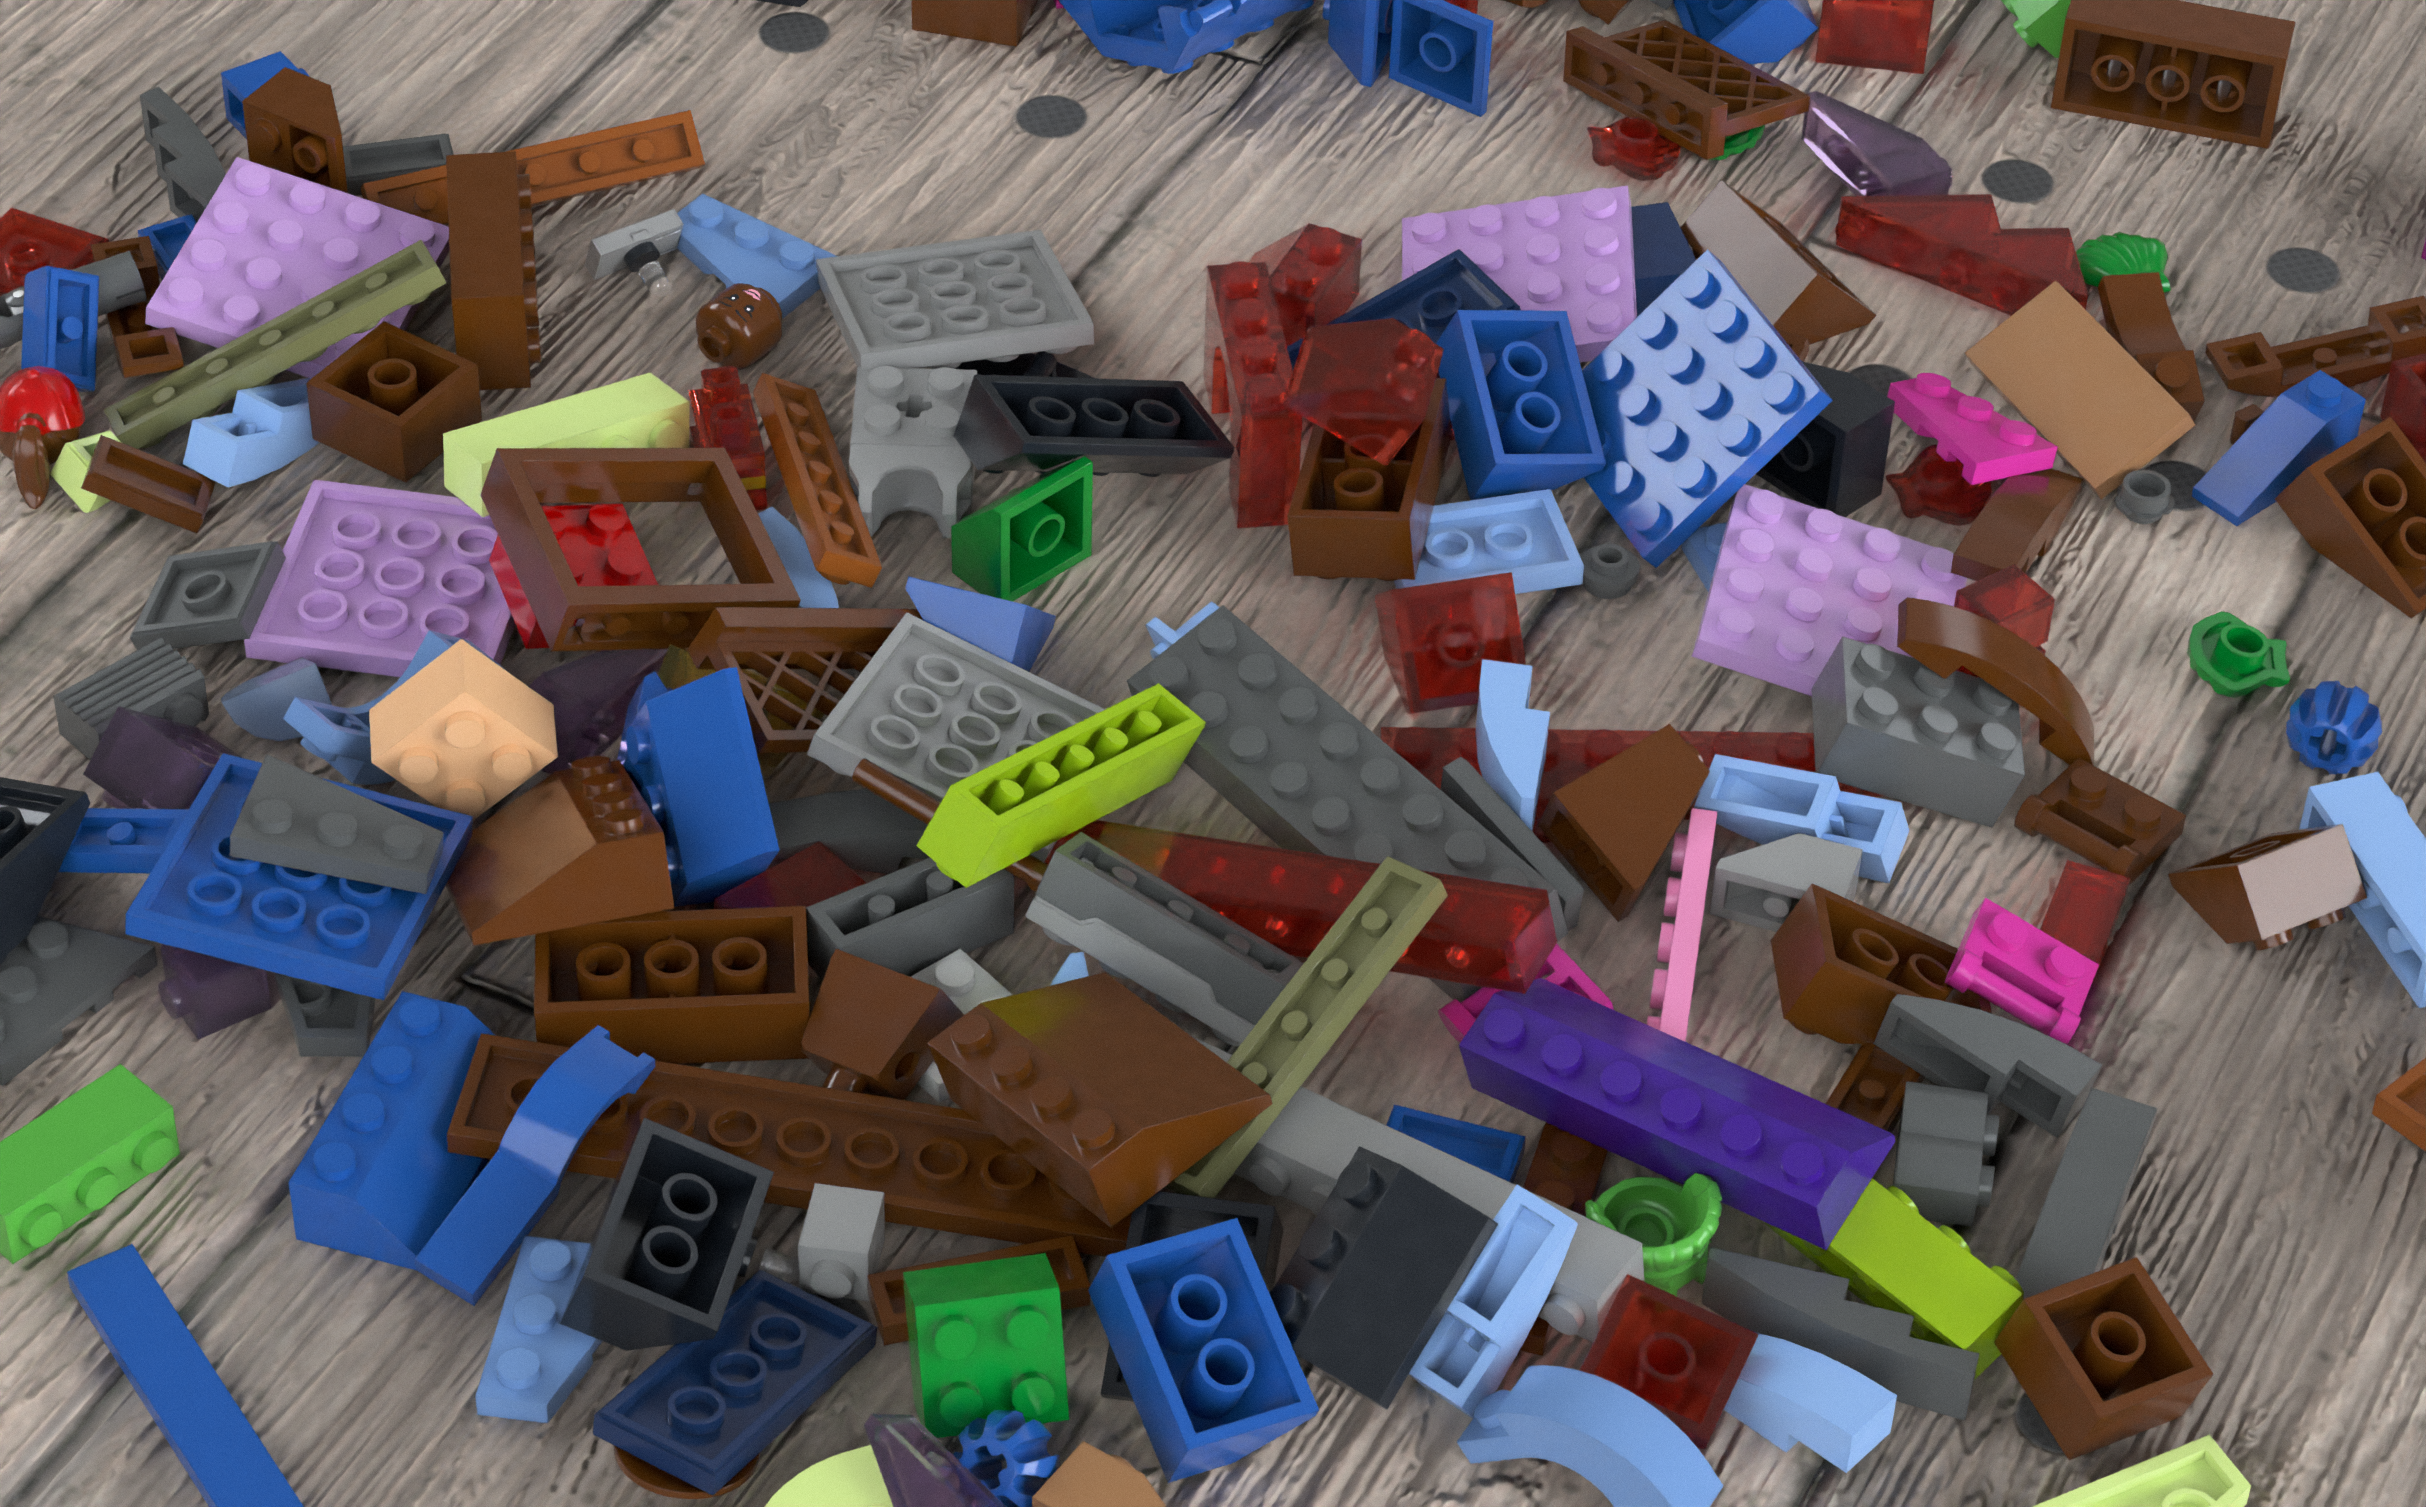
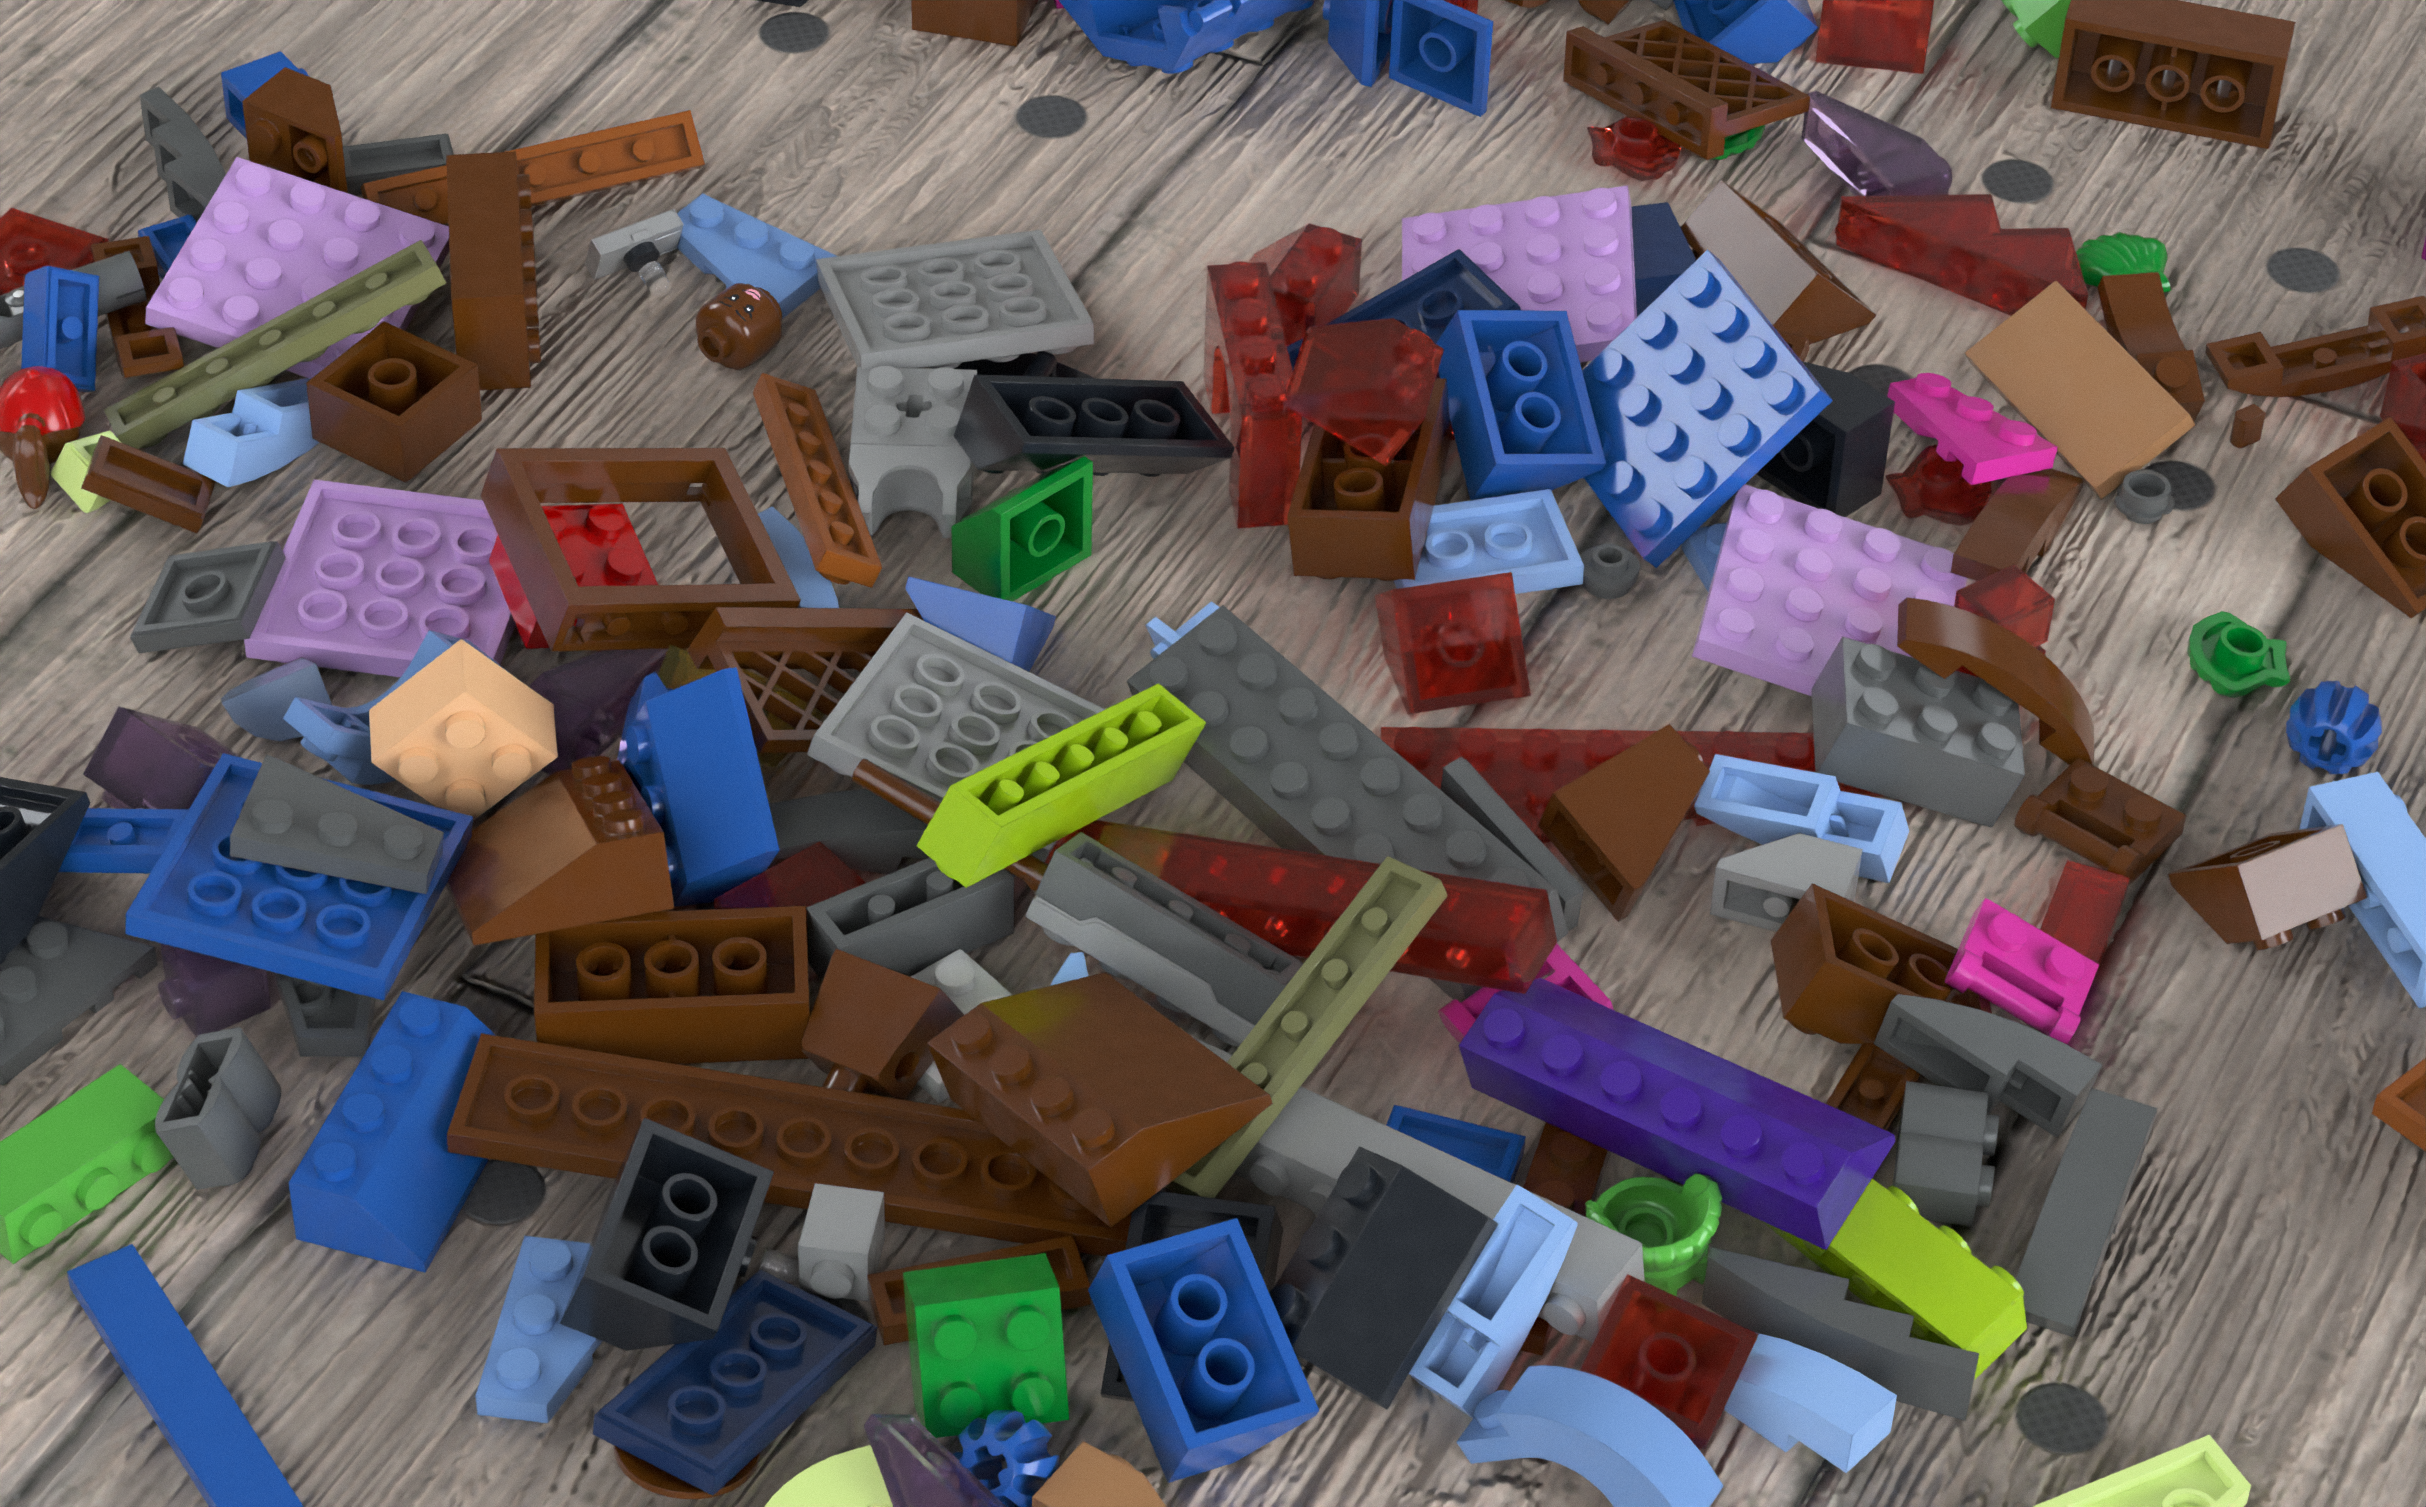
(146, 681): dark grey brick -> none
(218, 1108): none -> dark grey brick
(529, 1164): blue piece -> none
(618, 415): yellowish green brick -> none
(728, 421): clear red hips -> none
(1511, 736): light blue slope -> none
(1680, 941): bright pink plate -> none
(2103, 1358): reddish brown brick -> none
(2280, 445): blue slope -> none

